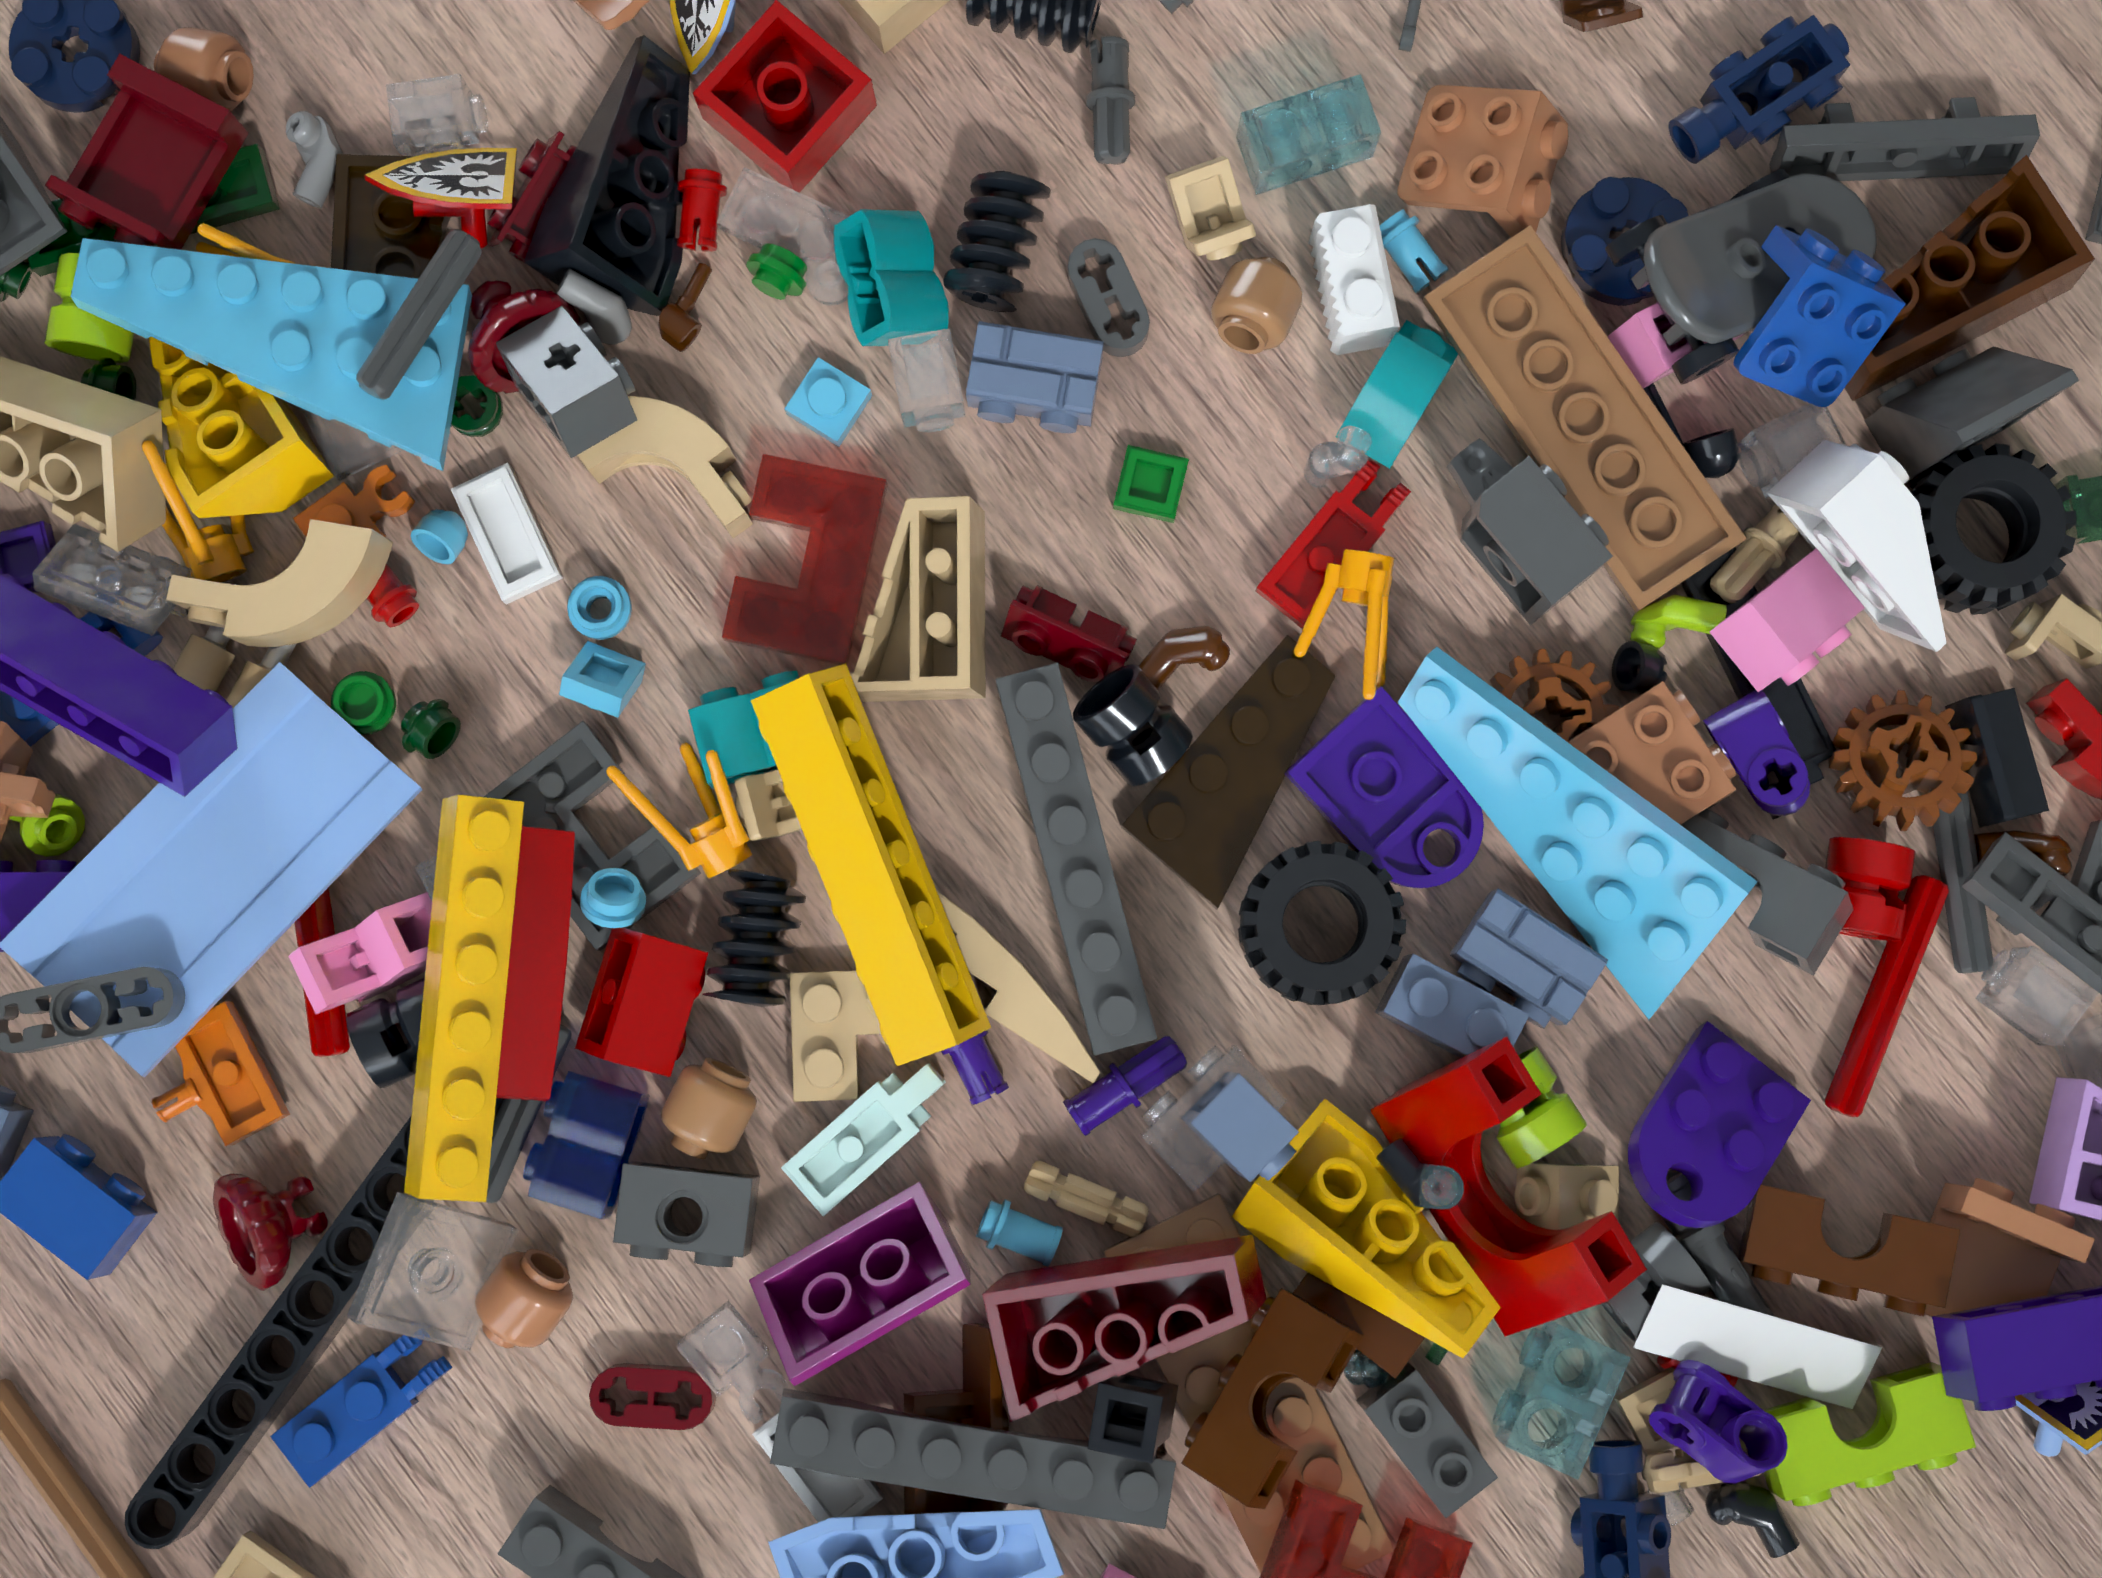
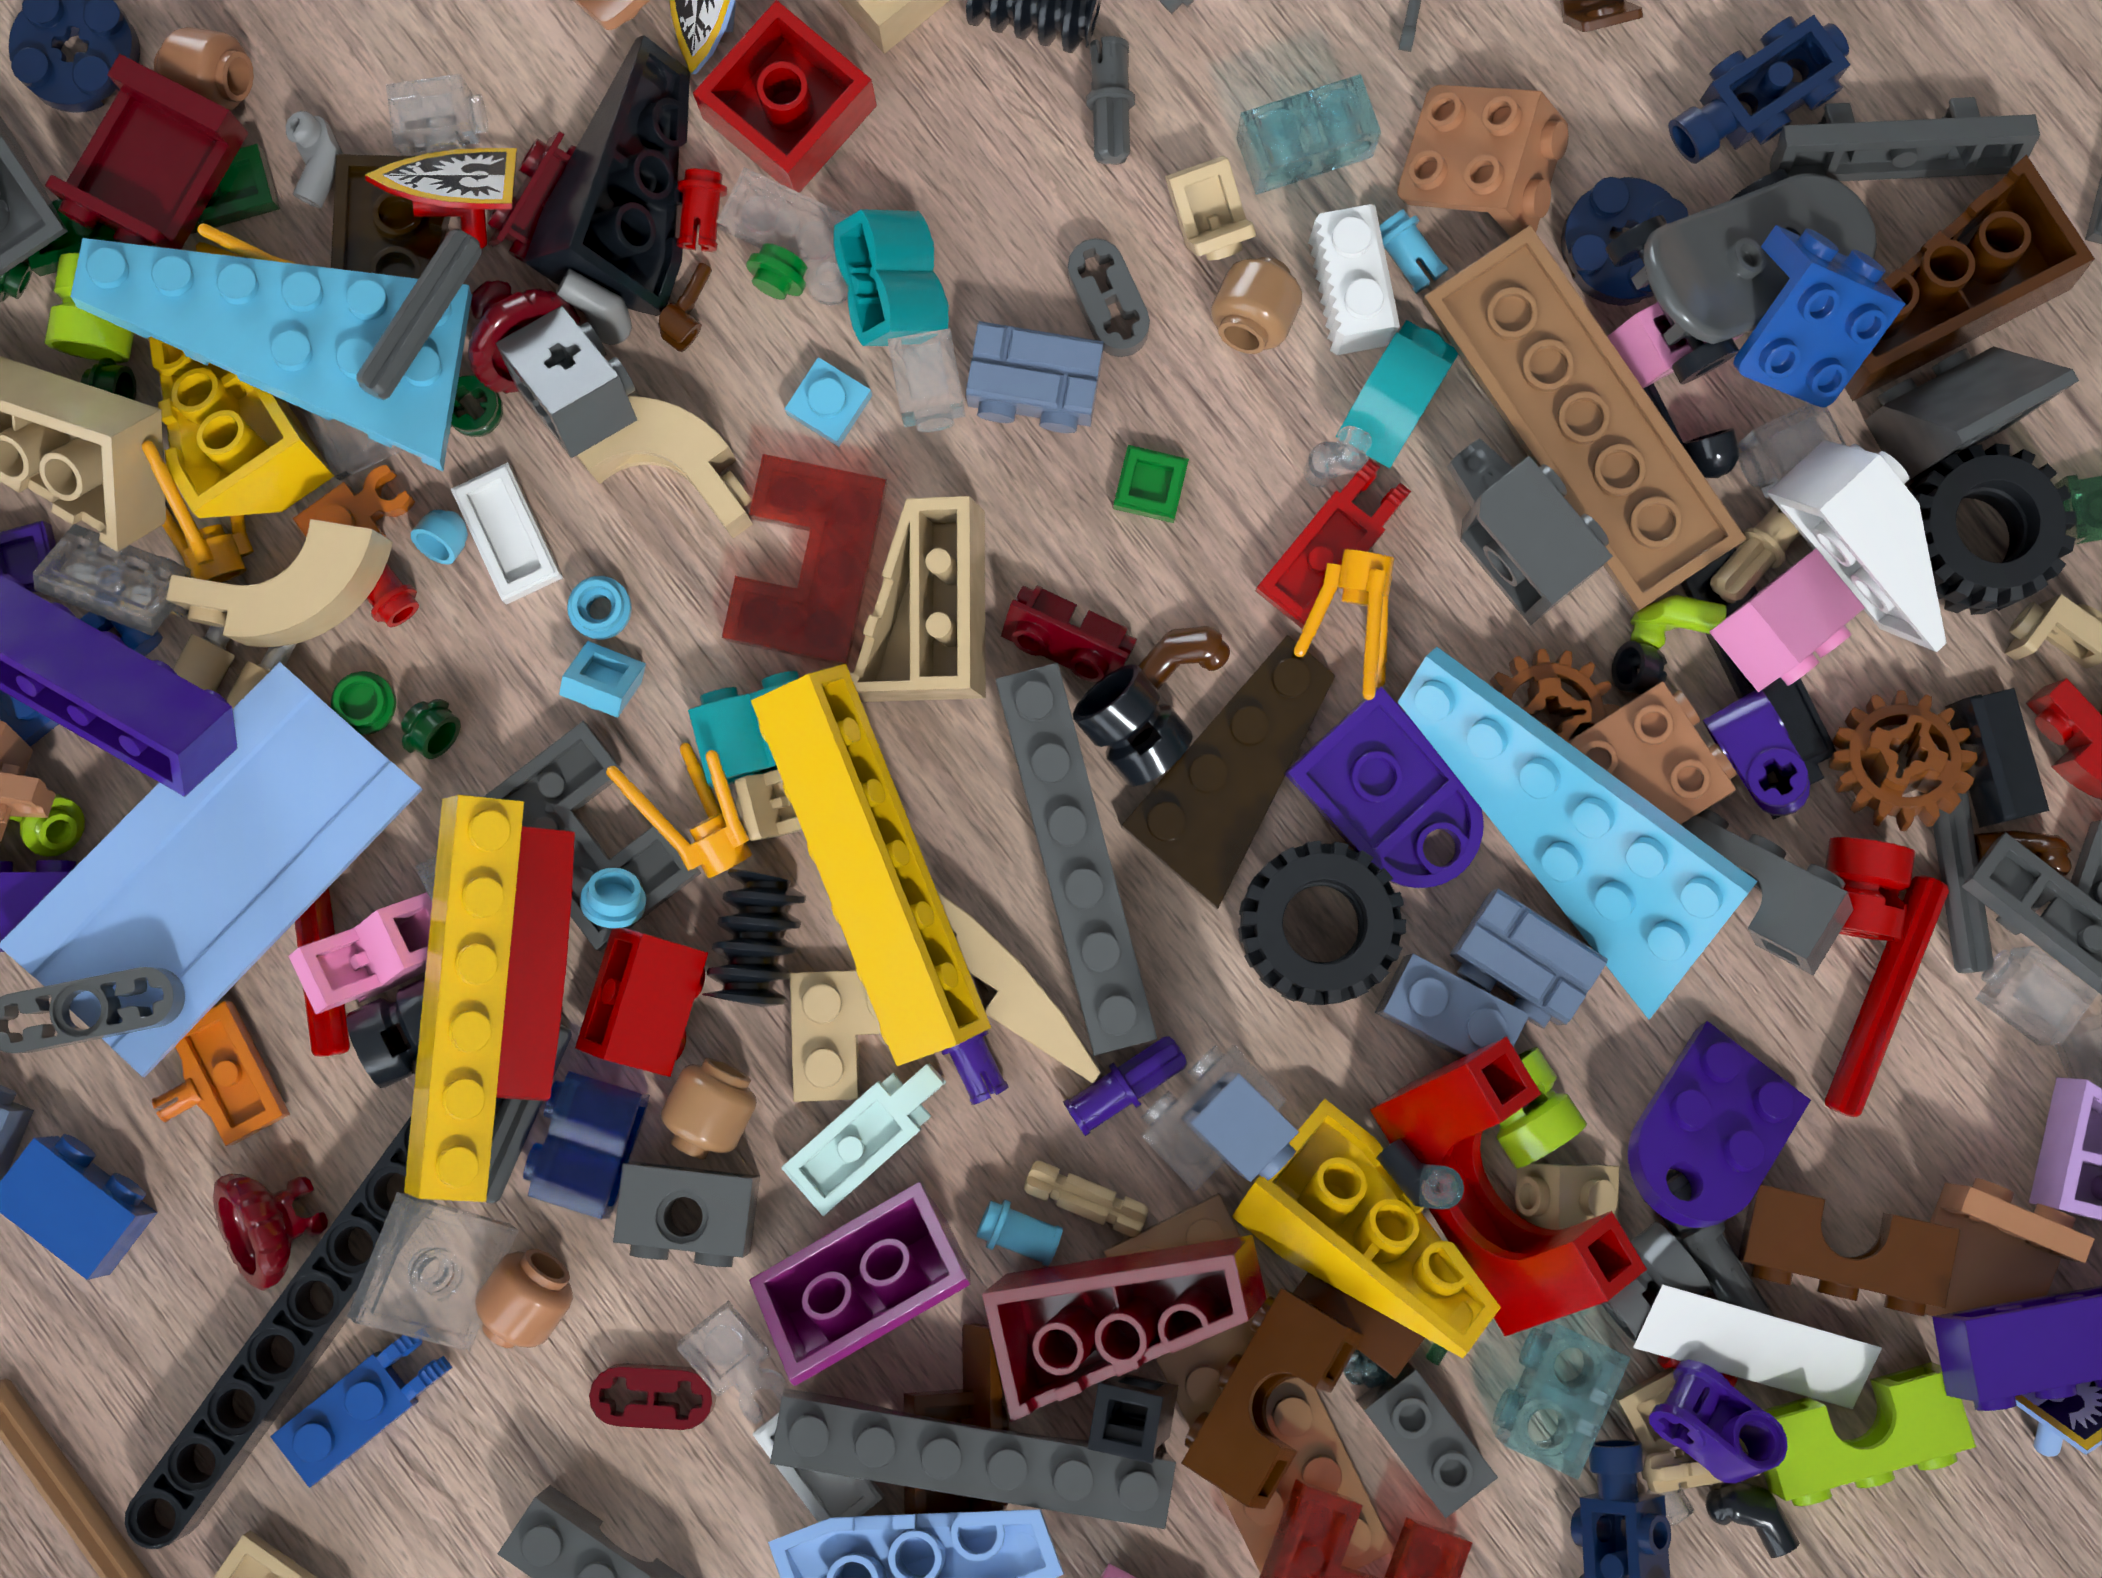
(992, 238): black piece -> none

